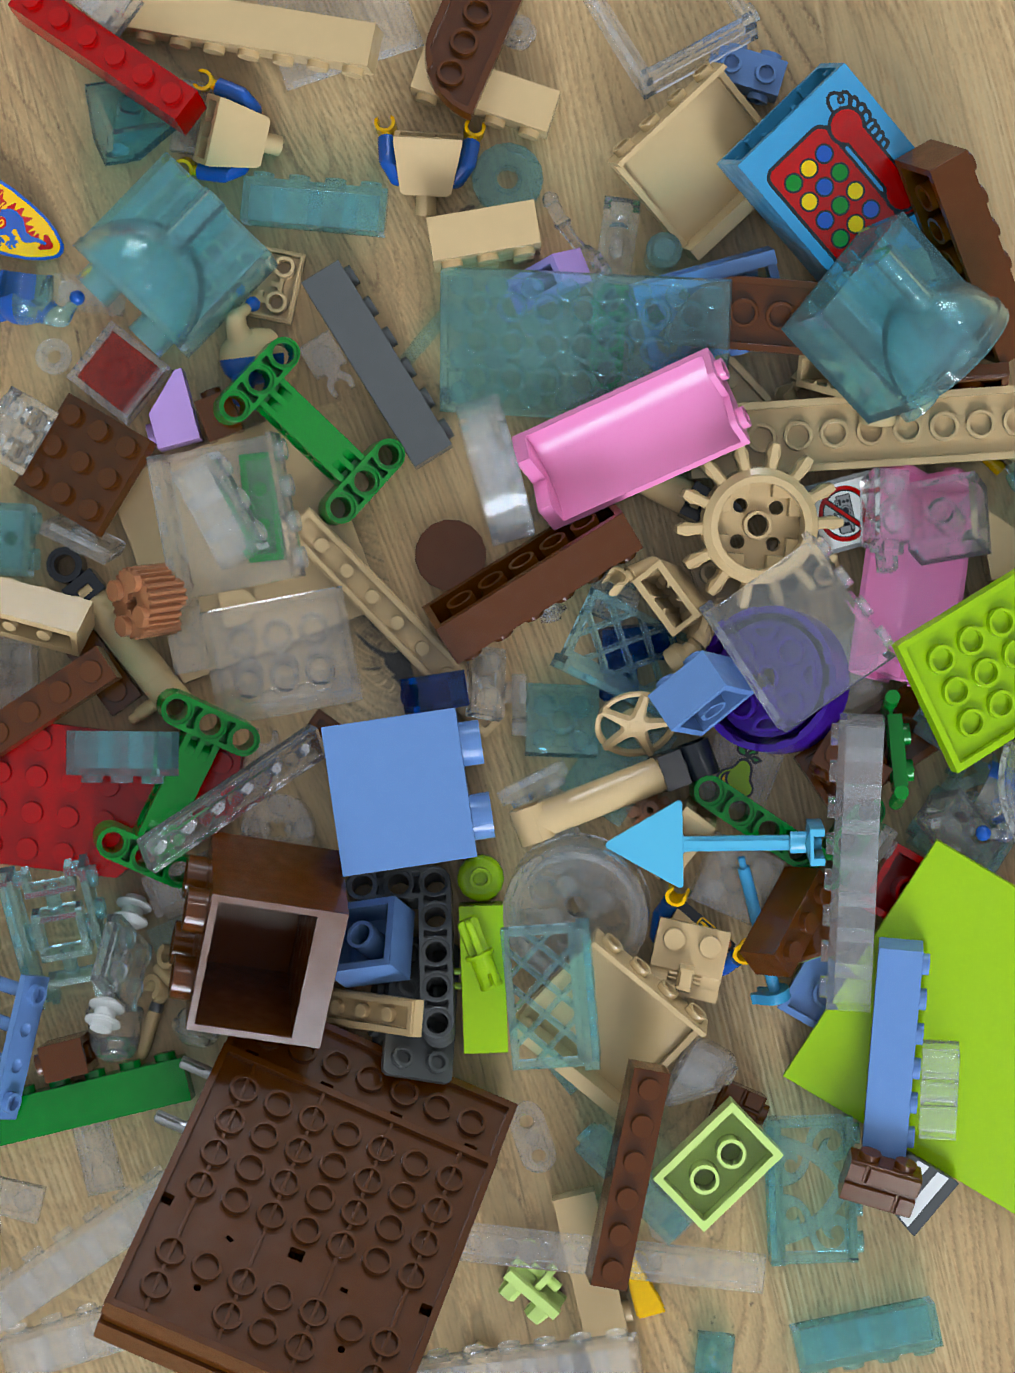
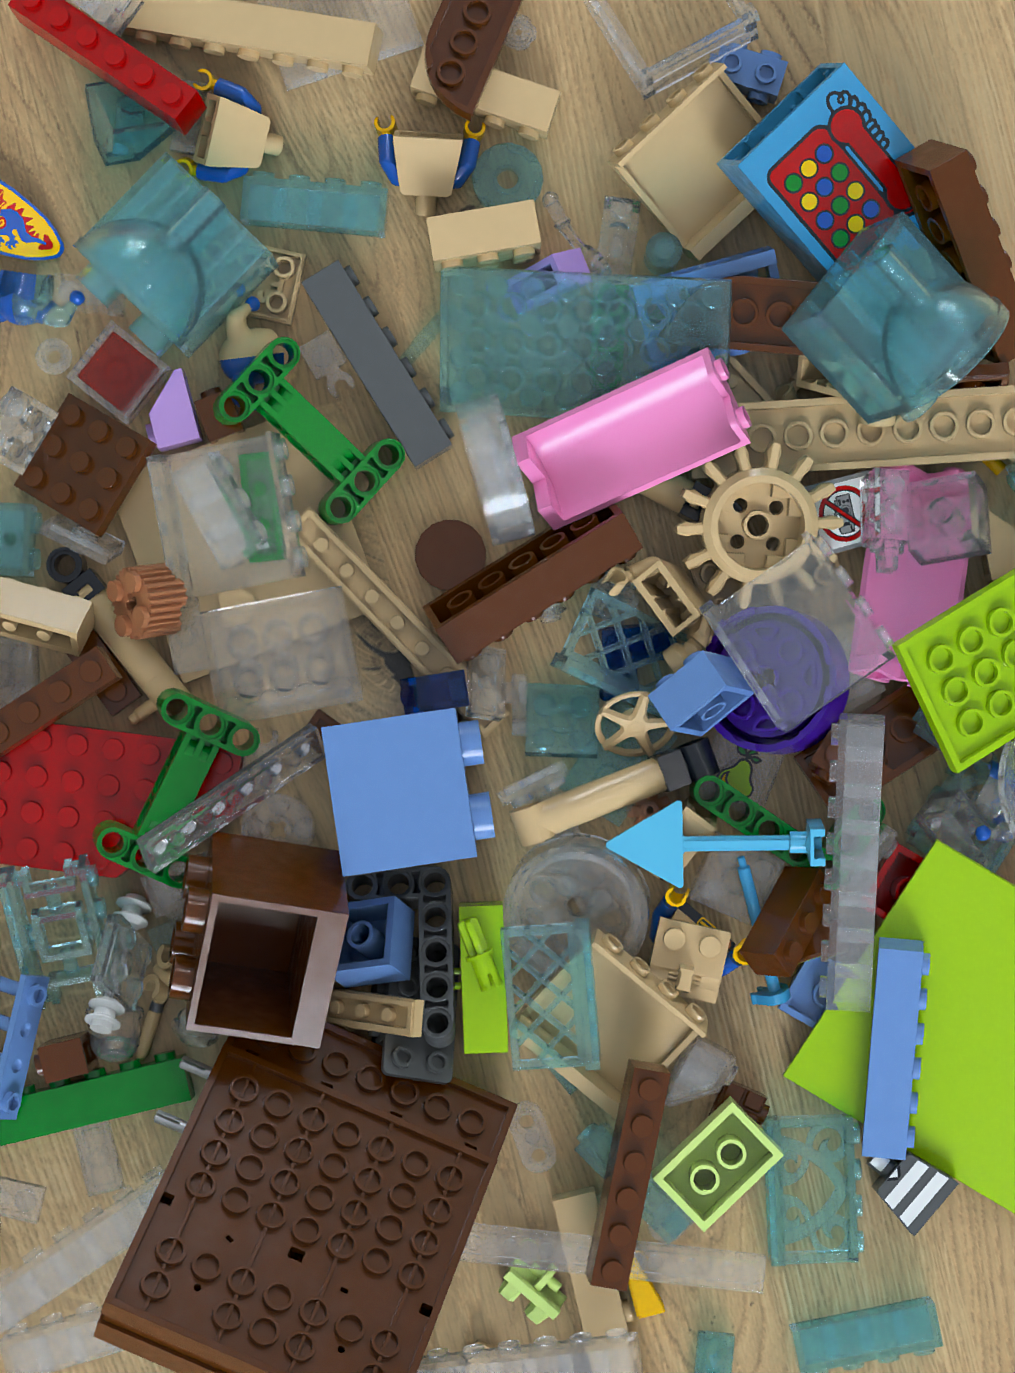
(122, 755): clear light blue brick -> none
(480, 877): lime head -> none
(880, 1181): reddish brown brick -> none
(897, 737): green plate -> none
(939, 1090): clear piece -> none

